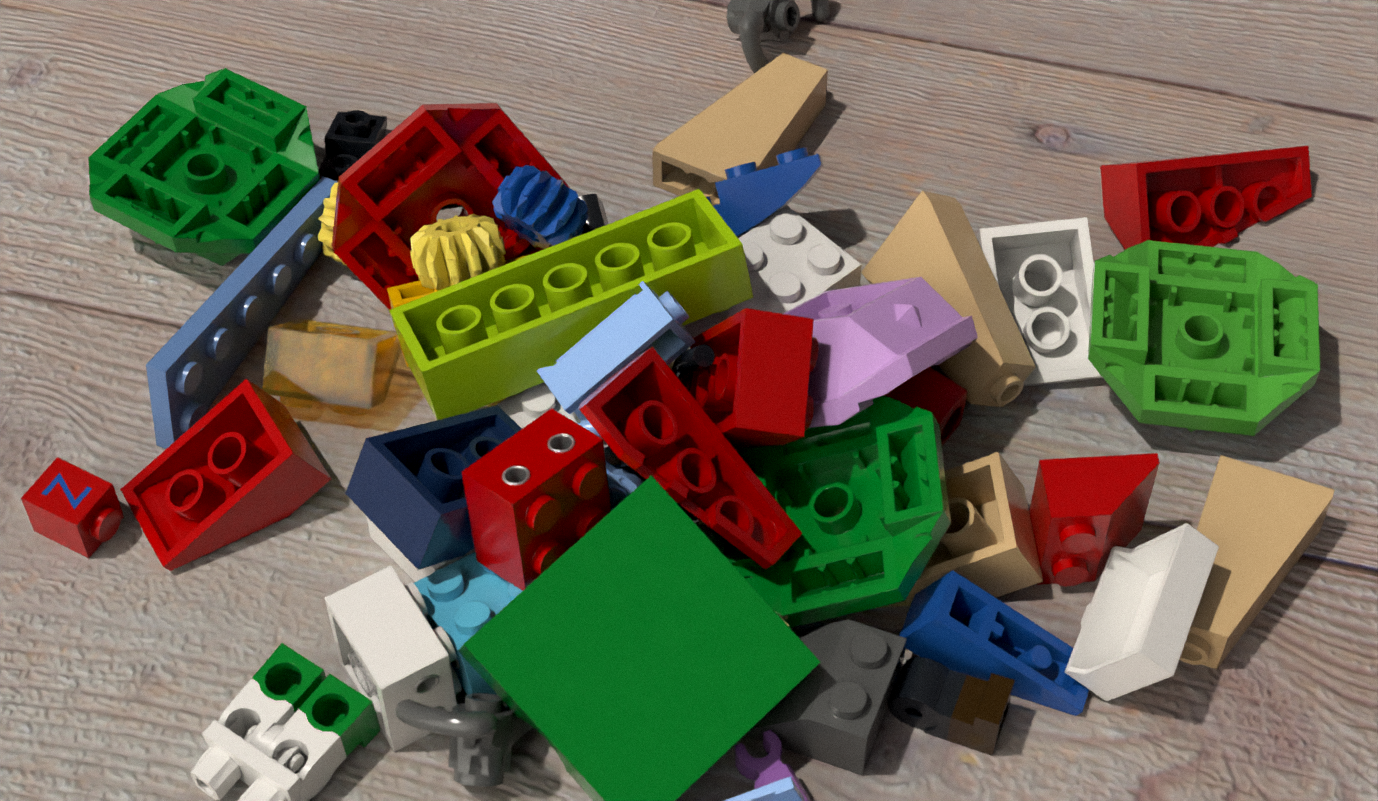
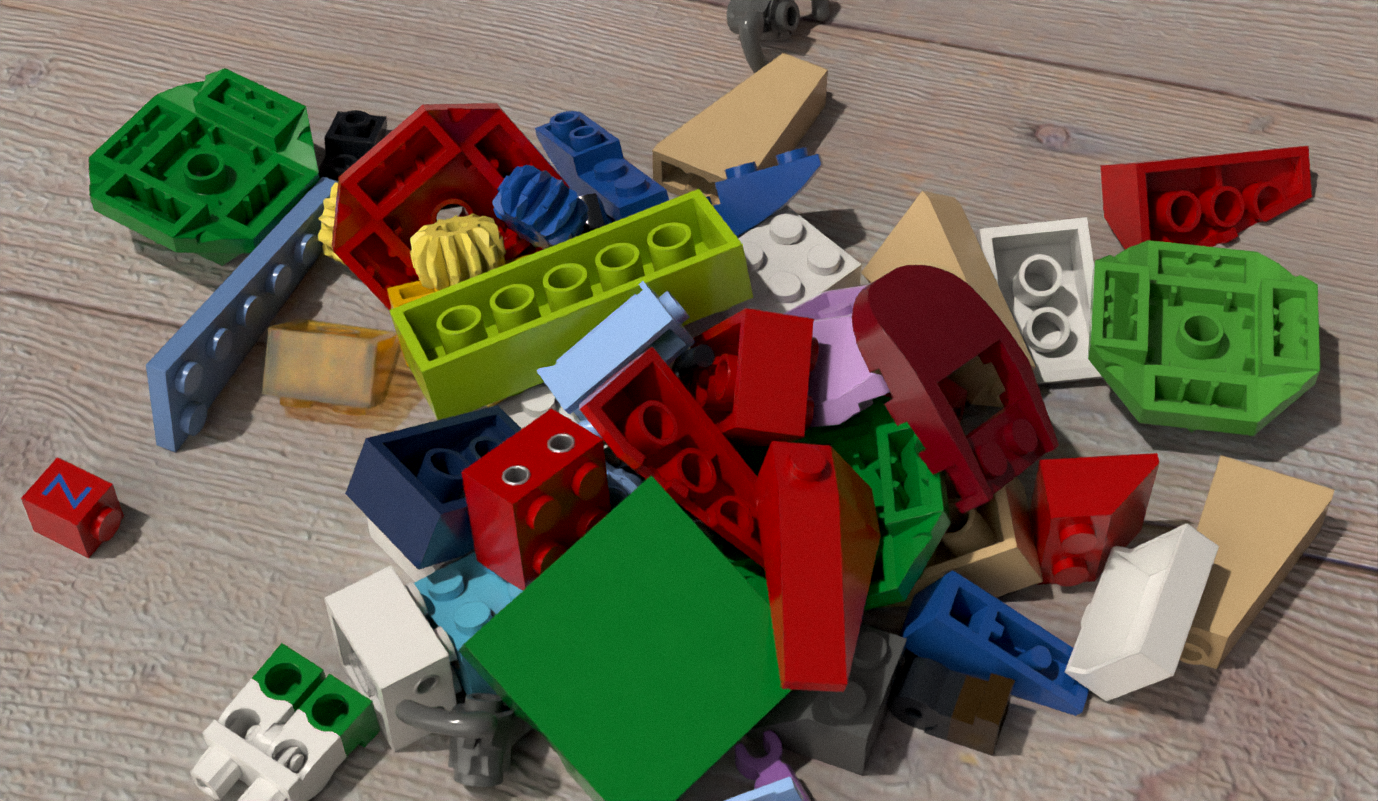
(225, 478): red slope -> none
(594, 163): none -> blue slope
(817, 559): none -> red wedge
(920, 329): none -> dark red slope

